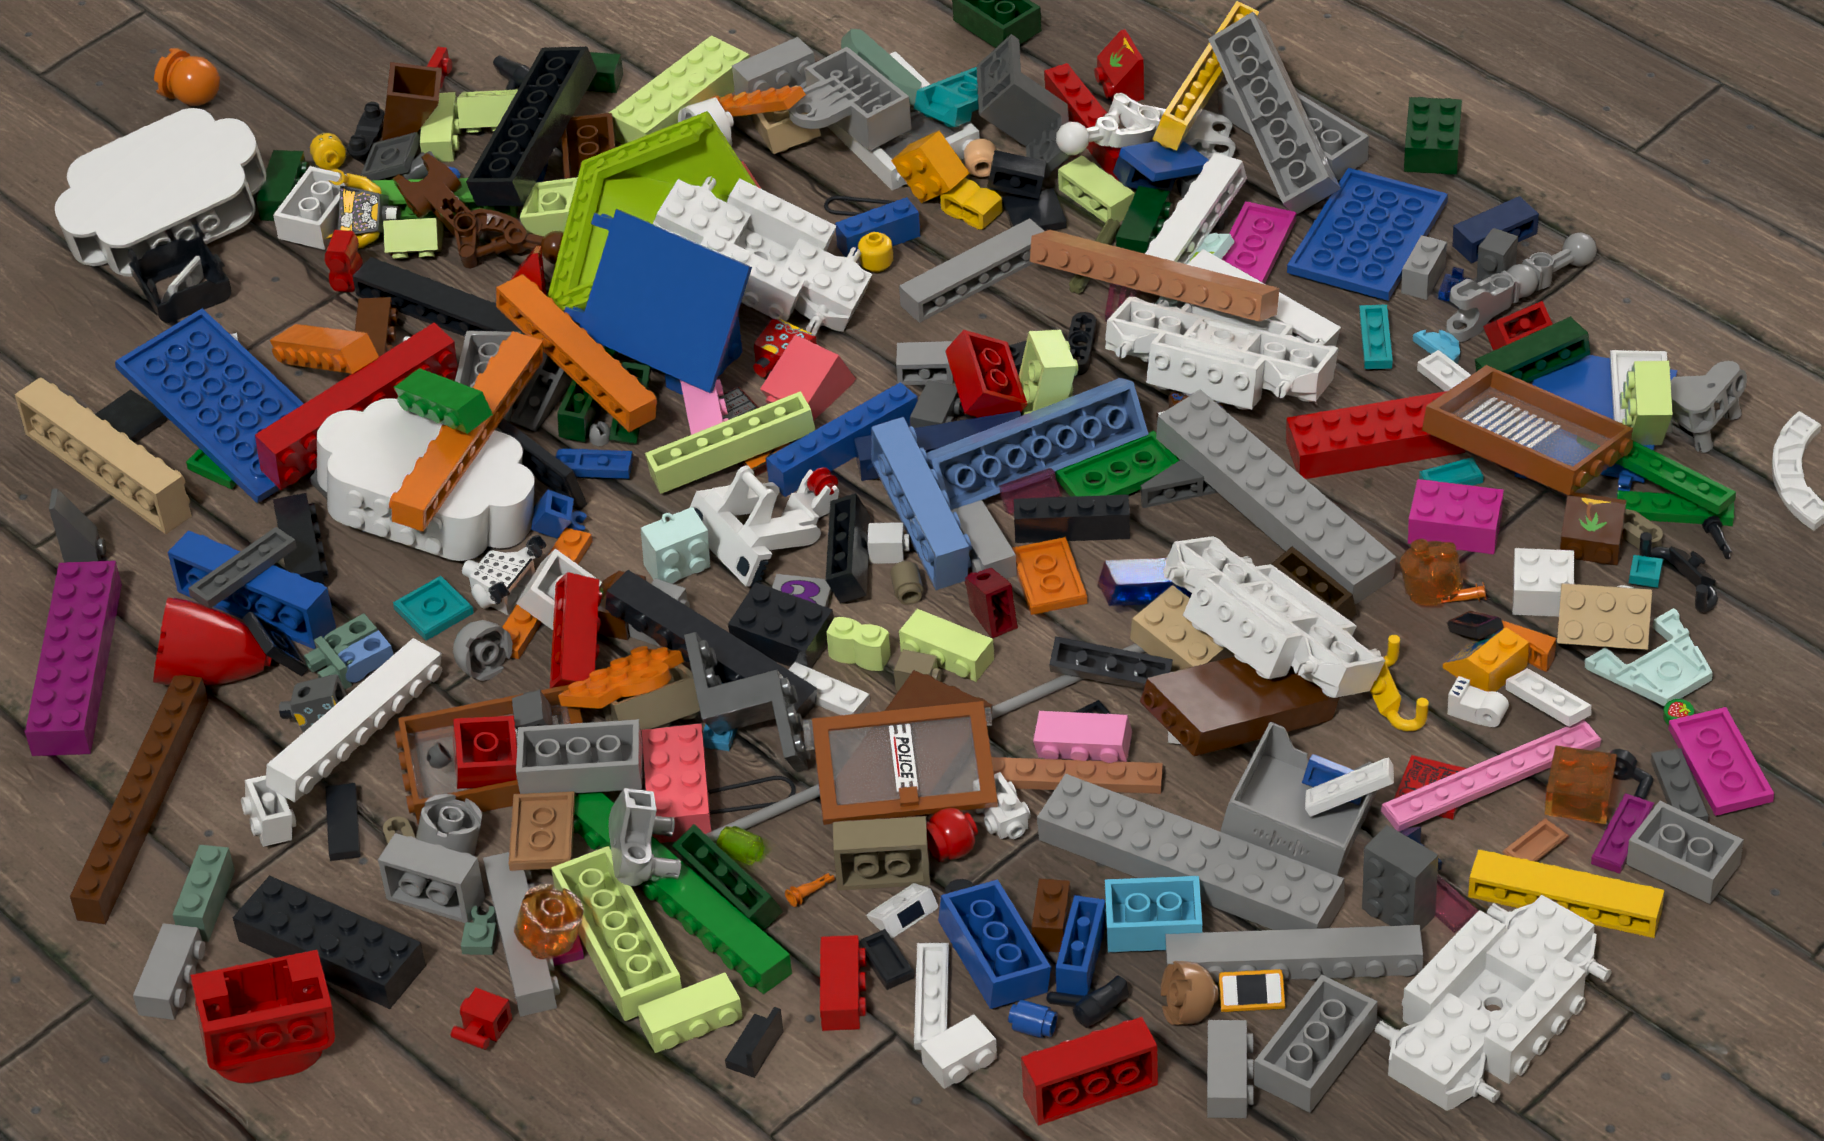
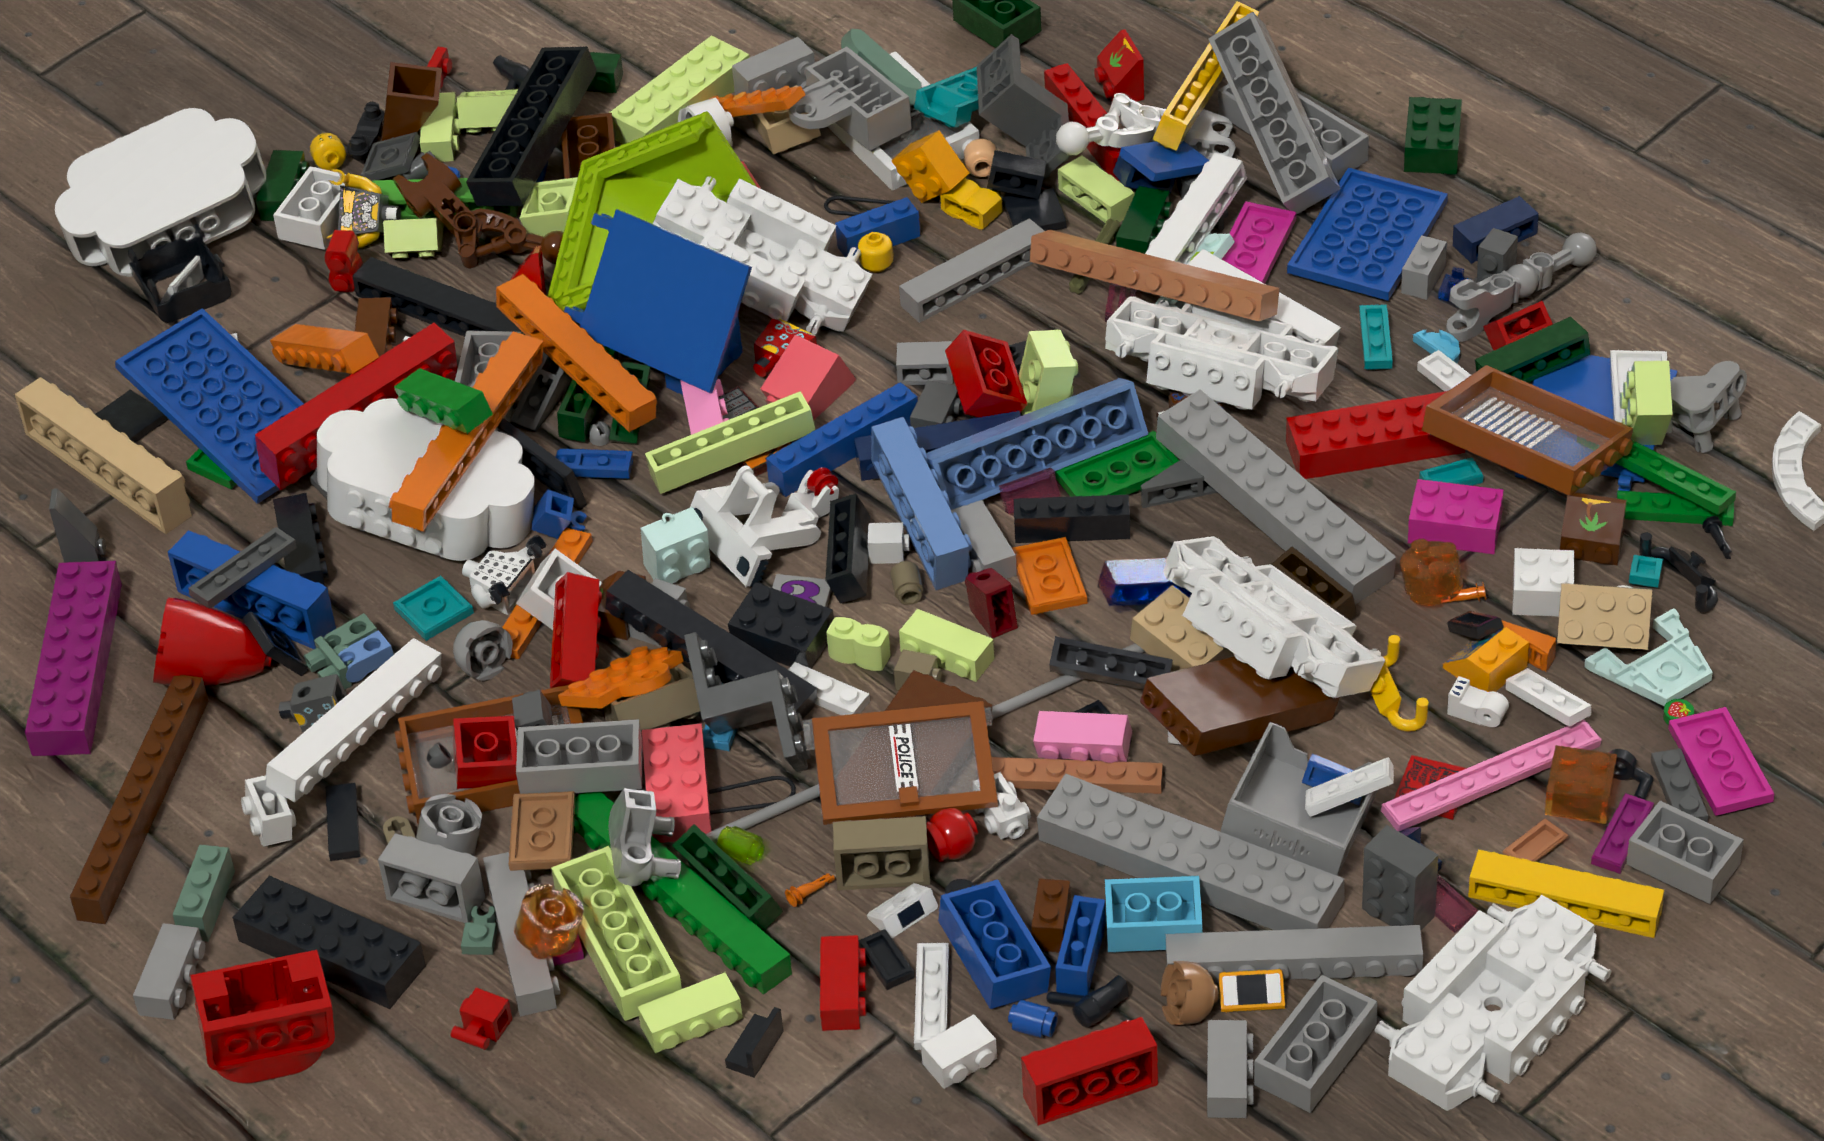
(186, 78): orange tile -> none
(1087, 336): black beam -> none
(1636, 524): dark tan beam -> none

